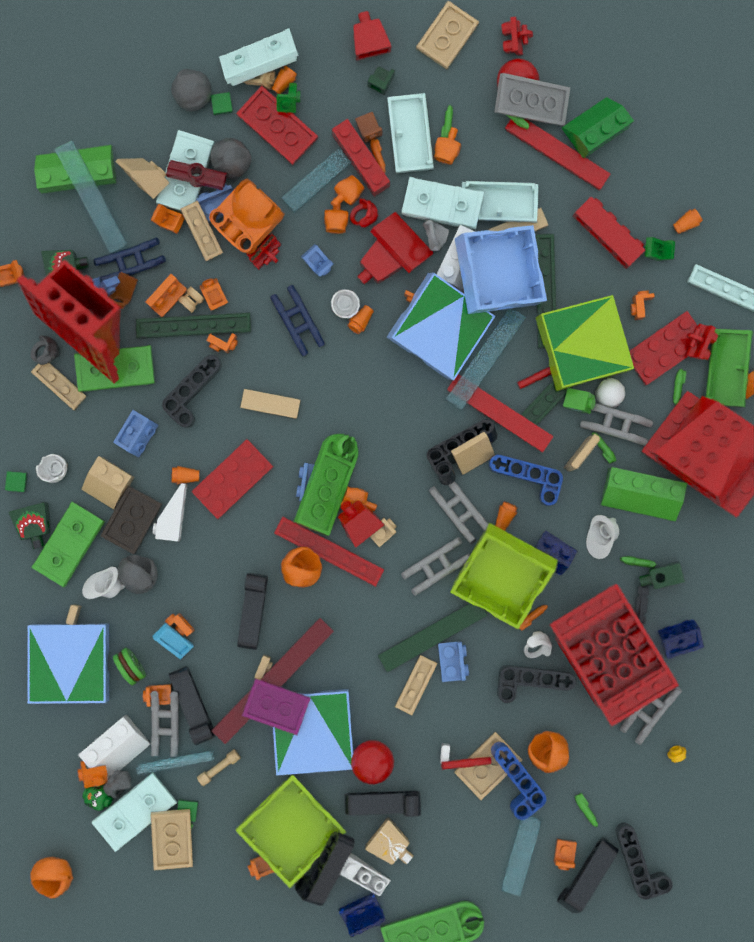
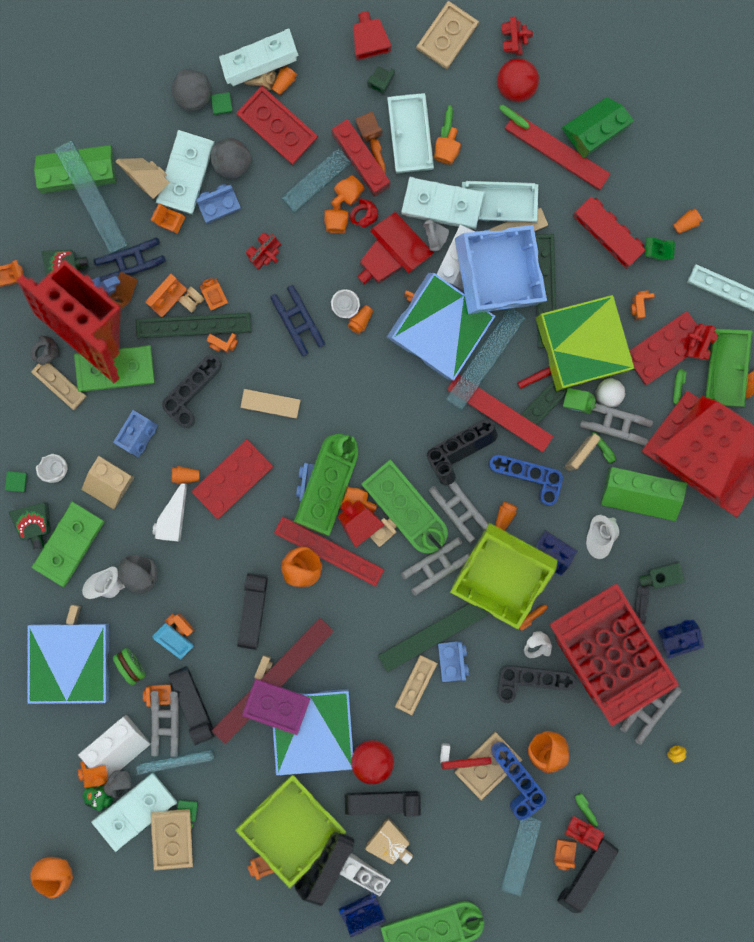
(131, 520): dark brown plate -> none
(201, 230): tan tile -> none
(205, 777): tan bar -> none
(207, 177): dark red piece -> none
(247, 216): orange piece -> none
(289, 101): green bracket -> none
(317, 261): medium blue bracket -> none
(406, 508): none -> bright green plate
(473, 453): tan tile -> none
(532, 99): light grey plate -> none
(584, 833): none -> red hips
(637, 561): bright green piece -> none
(638, 860): black beam -> none

